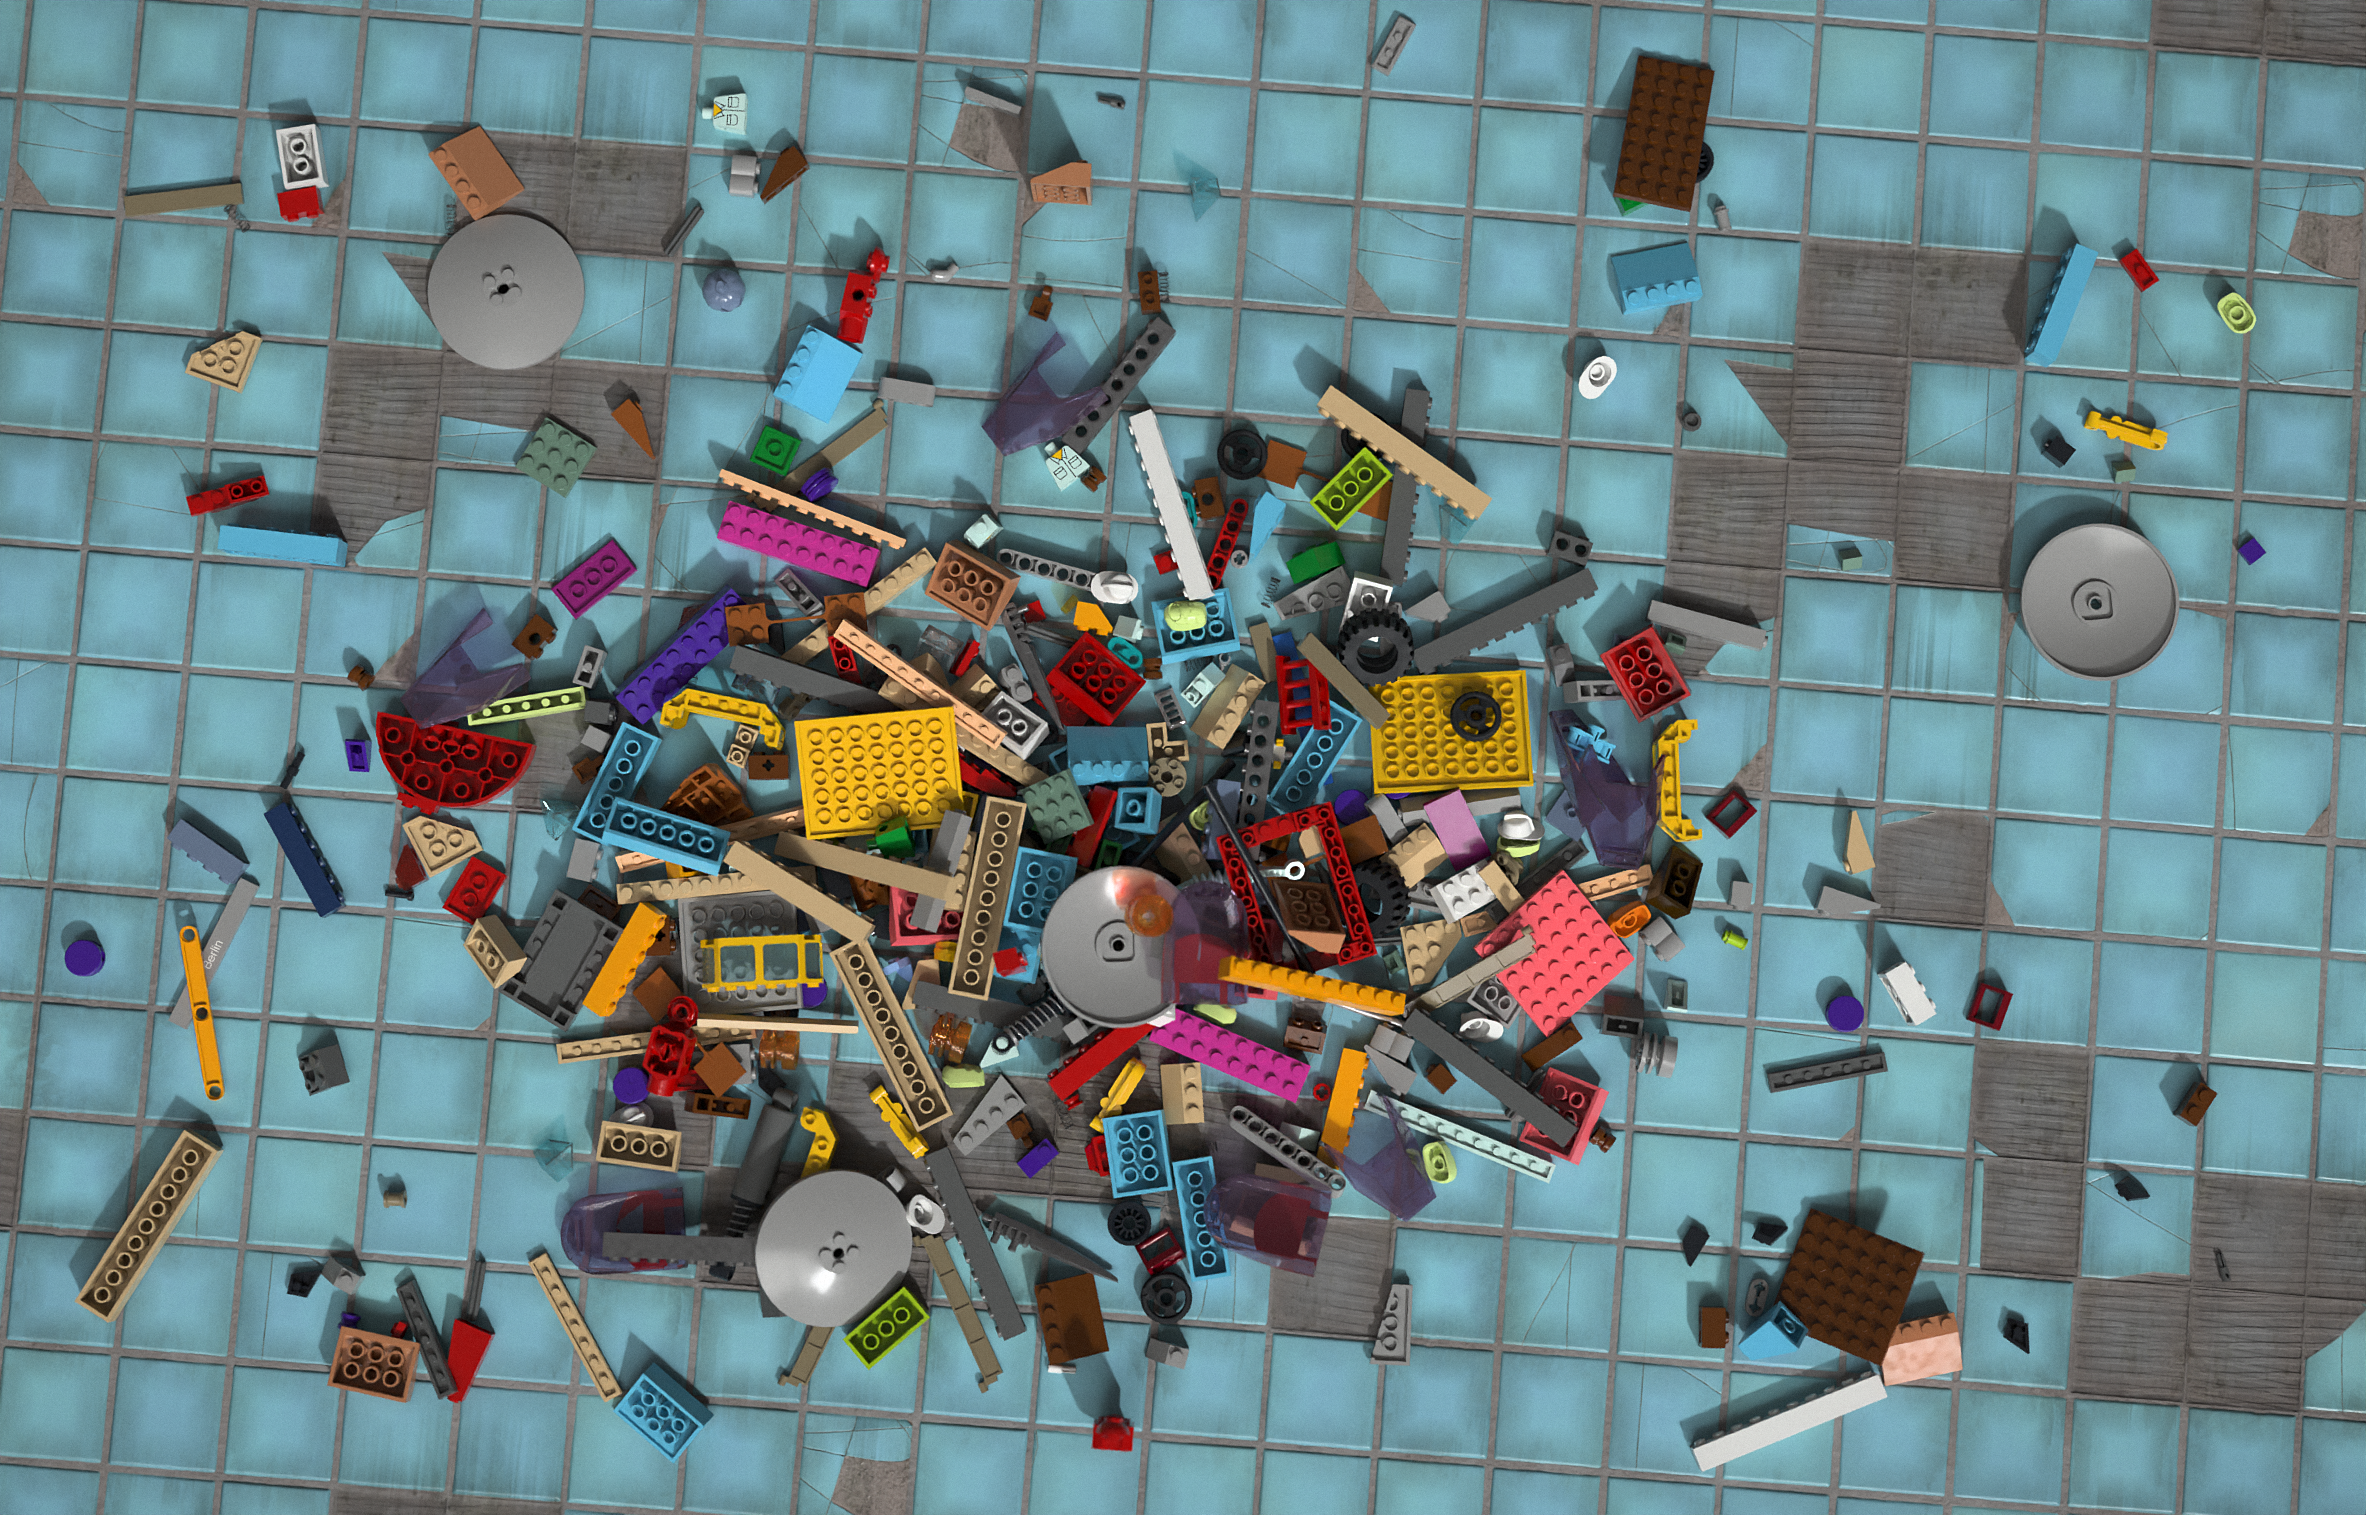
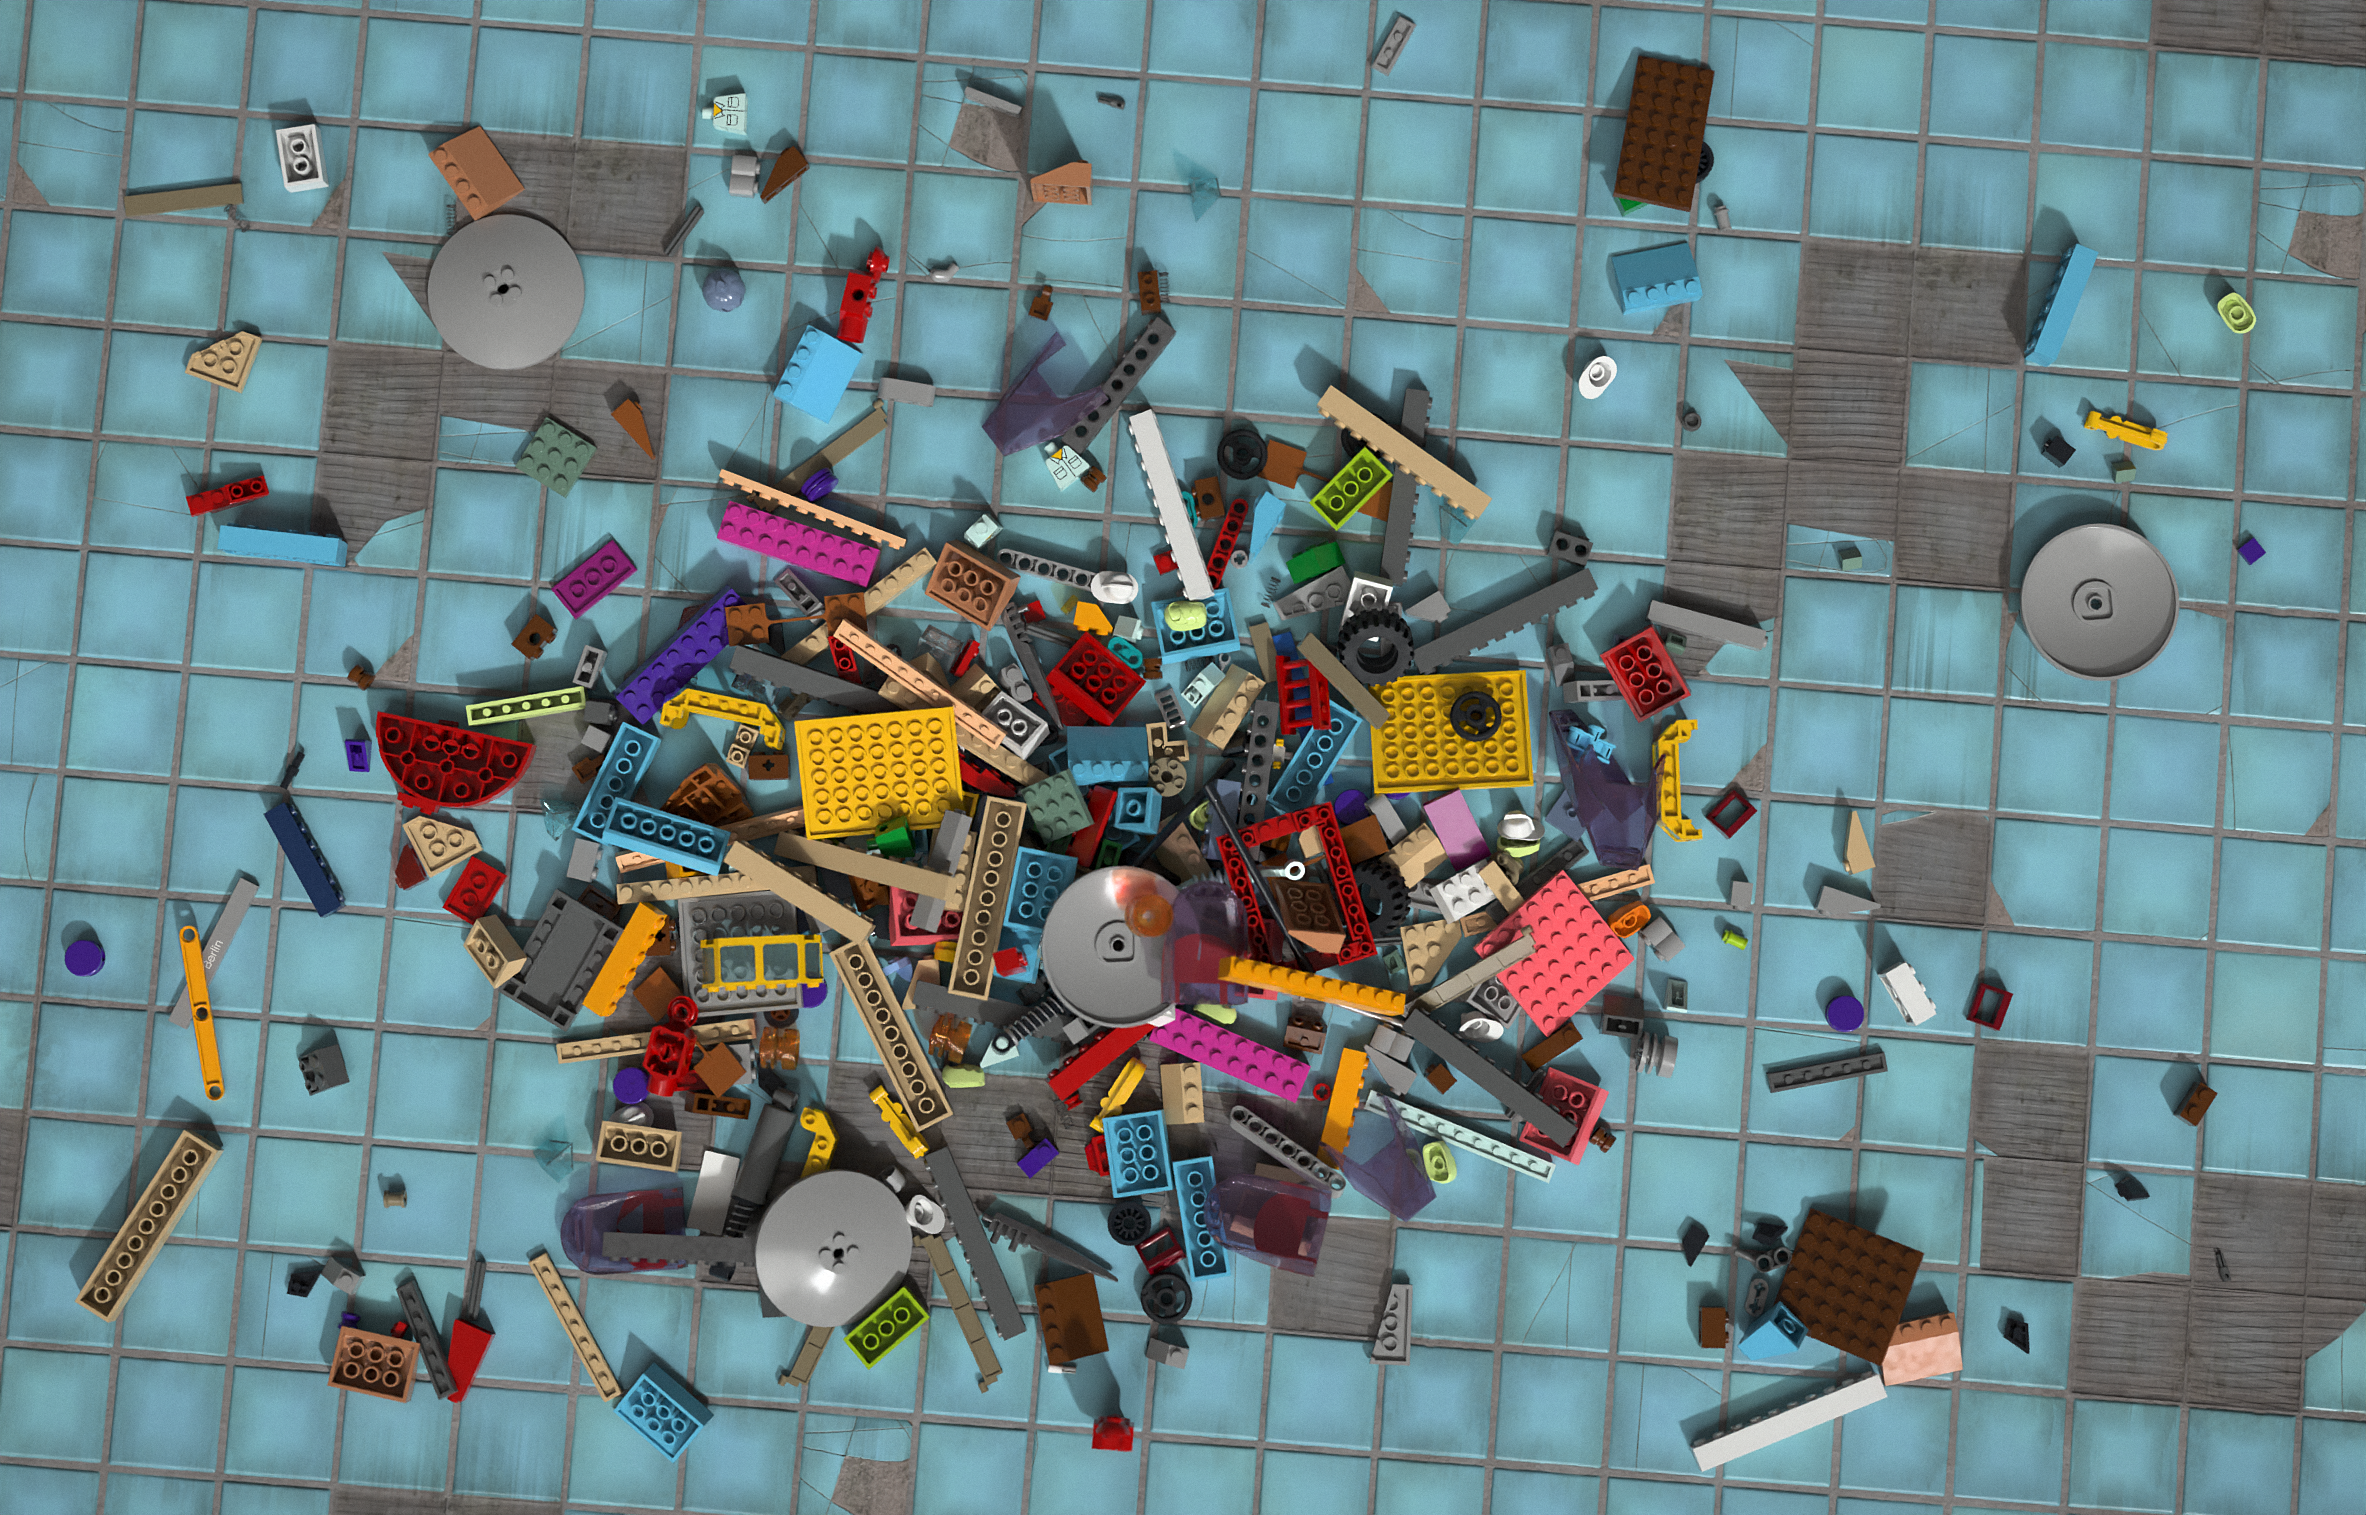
(207, 851): sand blue brick -> none
(300, 204): red brick -> none
(409, 896): black piece -> none
(454, 686): clear purple windscreen -> none
(713, 1192): none -> white sticker
(775, 450): green plate -> none
(778, 1023): tan tile -> none
(992, 1112): light grey wing -> none
(1302, 1136): light aqua slope -> none
(1478, 800): light grey brick -> none
(1675, 883): dark brown slope -> none
(1771, 1257): none -> dark grey beam
(2139, 270): red plate -> none

